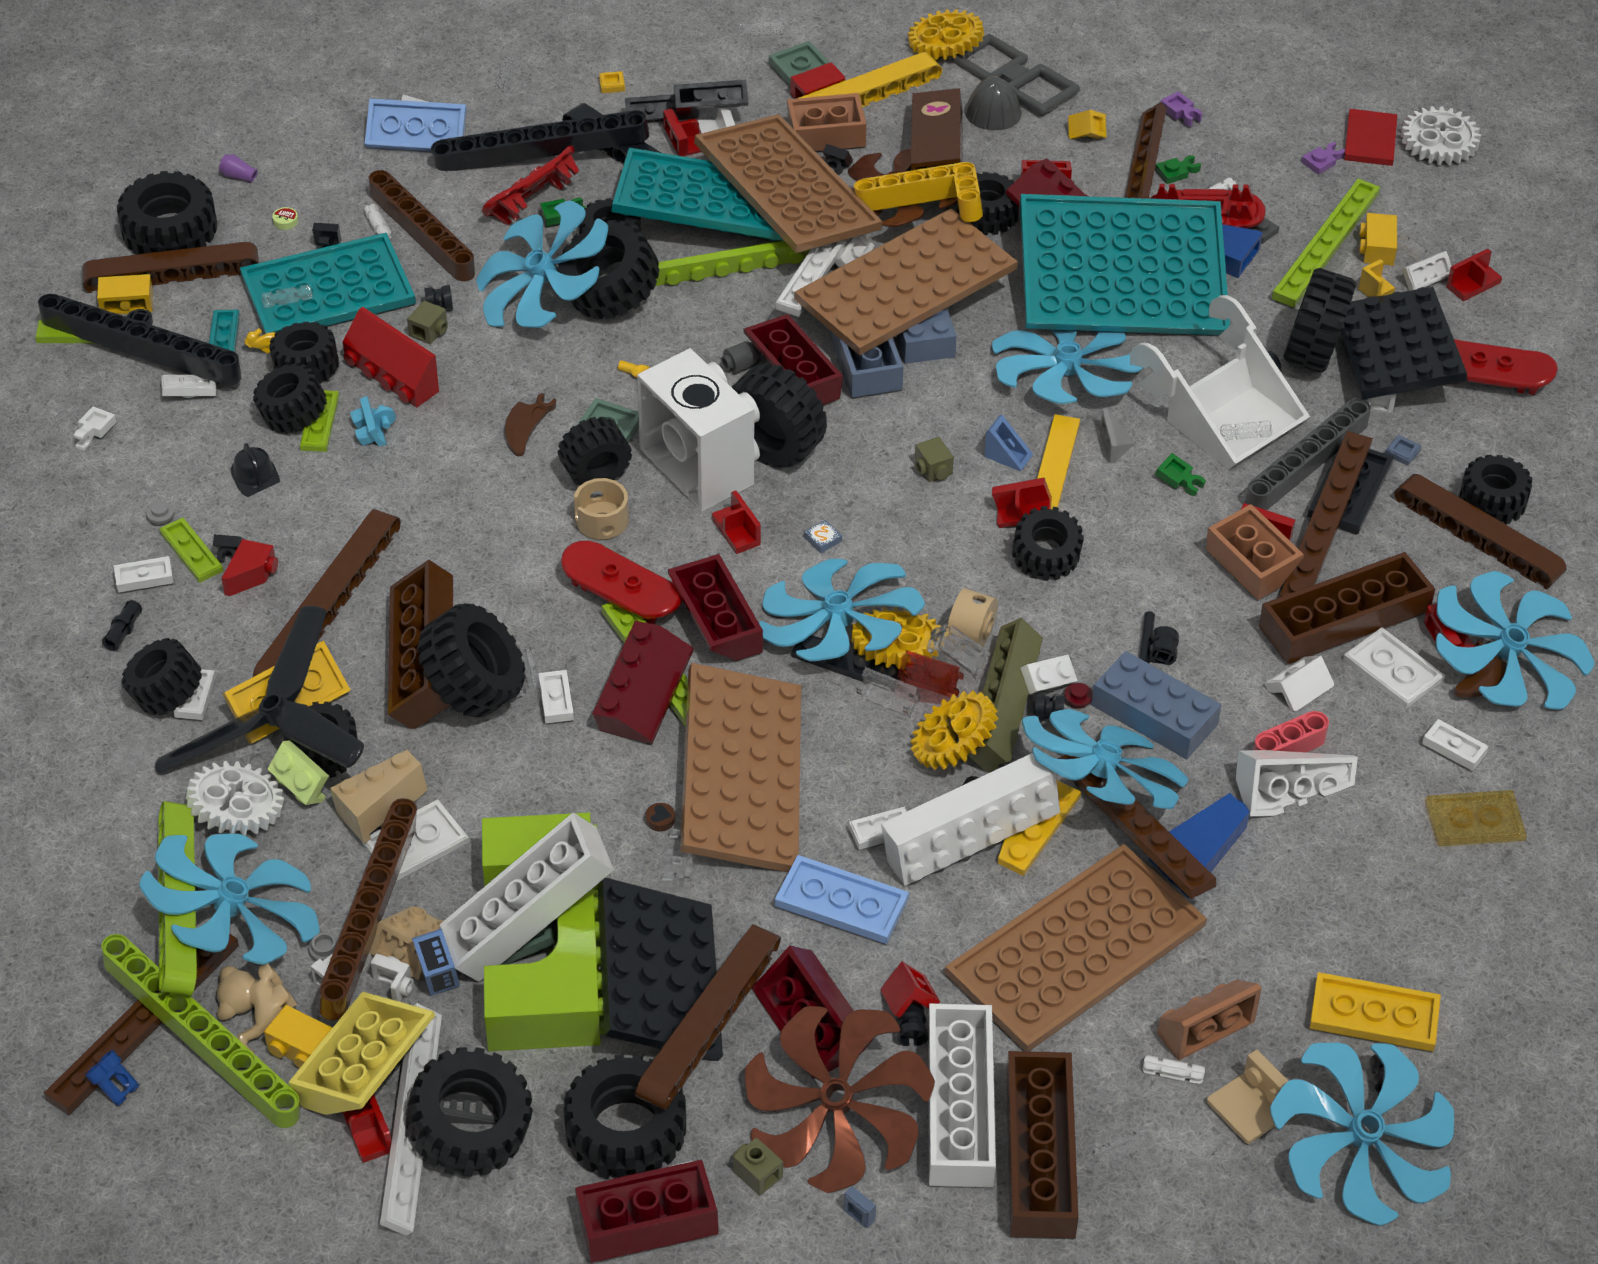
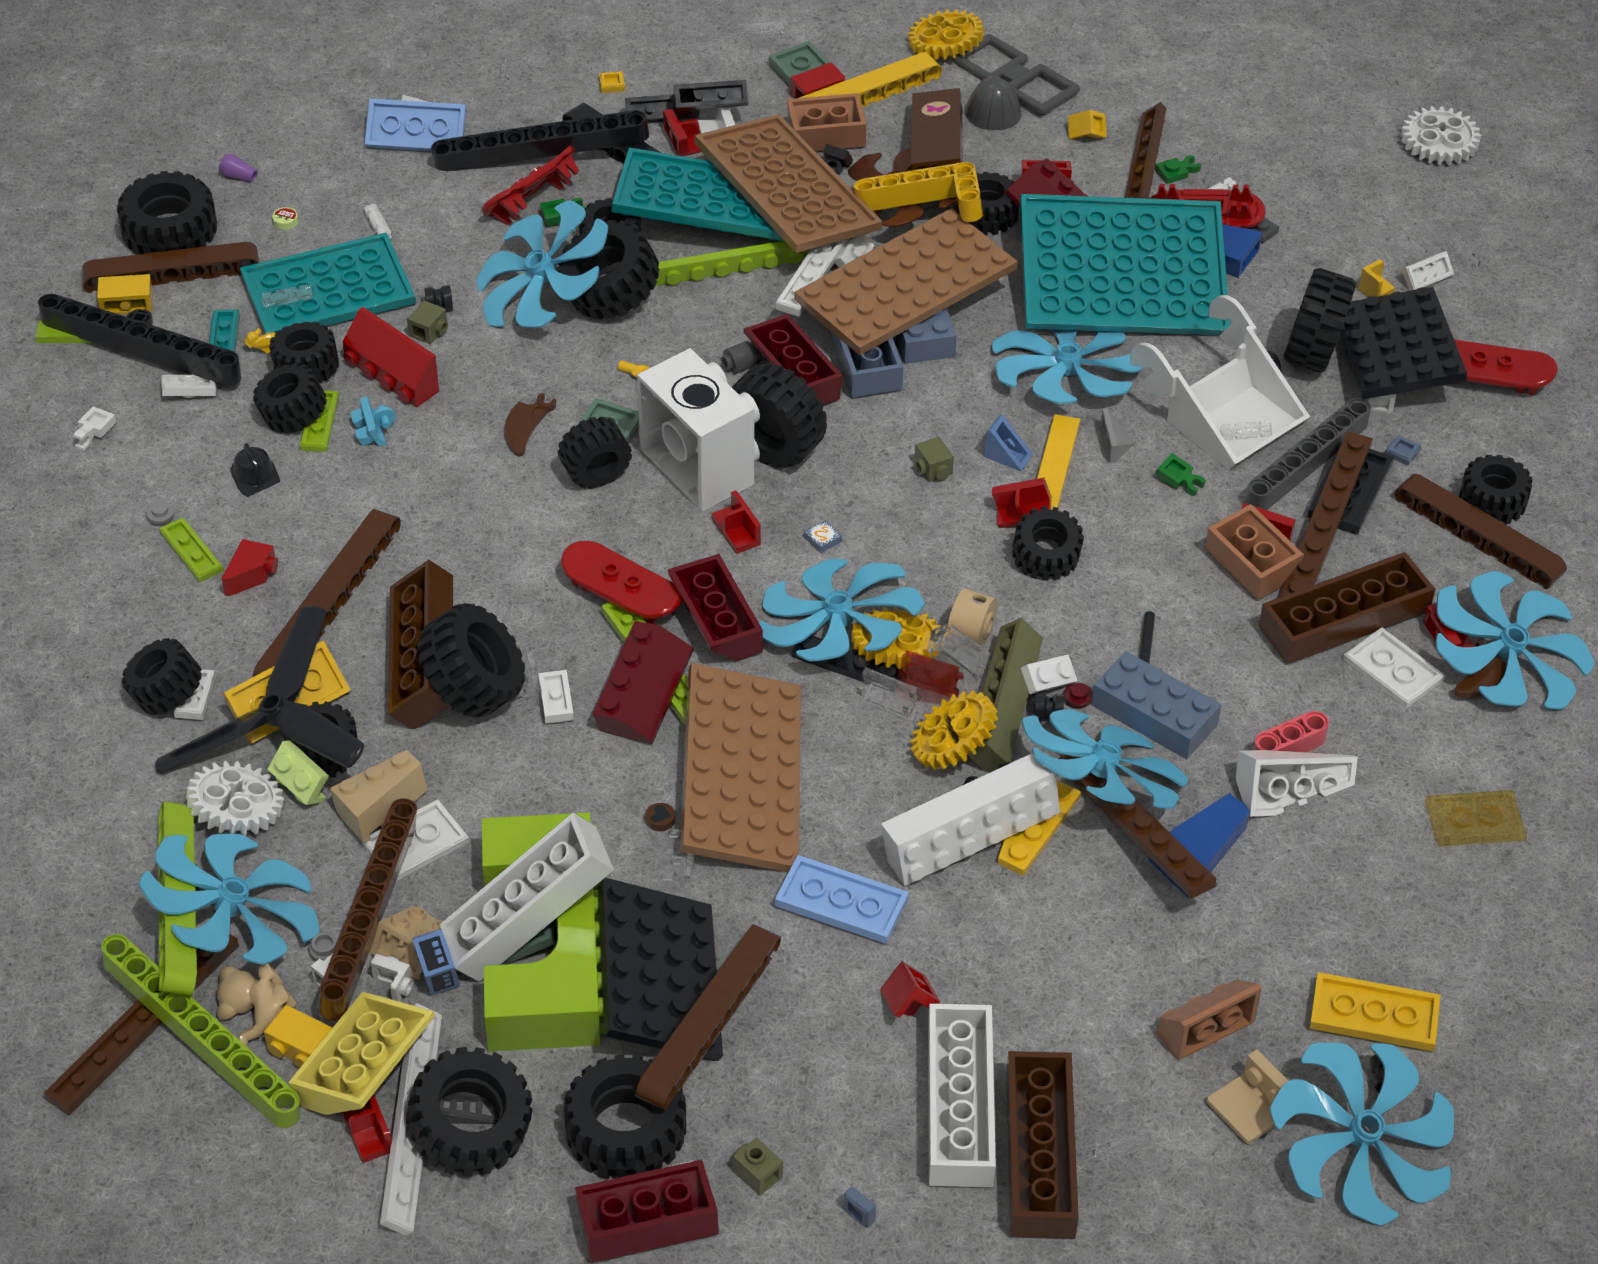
(104, 1069): blue piece -> none
(122, 625): black pin -> none
(143, 574): white plate -> none
(226, 544): black tile -> none
(326, 234): black tile -> none
(422, 225): reddish brown beam -> none
(603, 515): tan piece -> none
(800, 982): dark red slope -> none
(800, 1045): copper piece -> none
(868, 830): white plate -> none
(912, 1026): black wheel -> none
(1075, 947): medium nougat plate -> none
(1164, 645): black wheel -> none
(1173, 1069): white axle -> none
(1181, 106): medium lavender plate -> none
(1302, 682): white panel -> none
(1321, 160): medium lavender plate -> none
(1326, 242): lime plate -> none
(1370, 137): red tile -> none
(1379, 238): yellow brick -> none
(1455, 745): white plate -> none
(1472, 276): red panel -> none

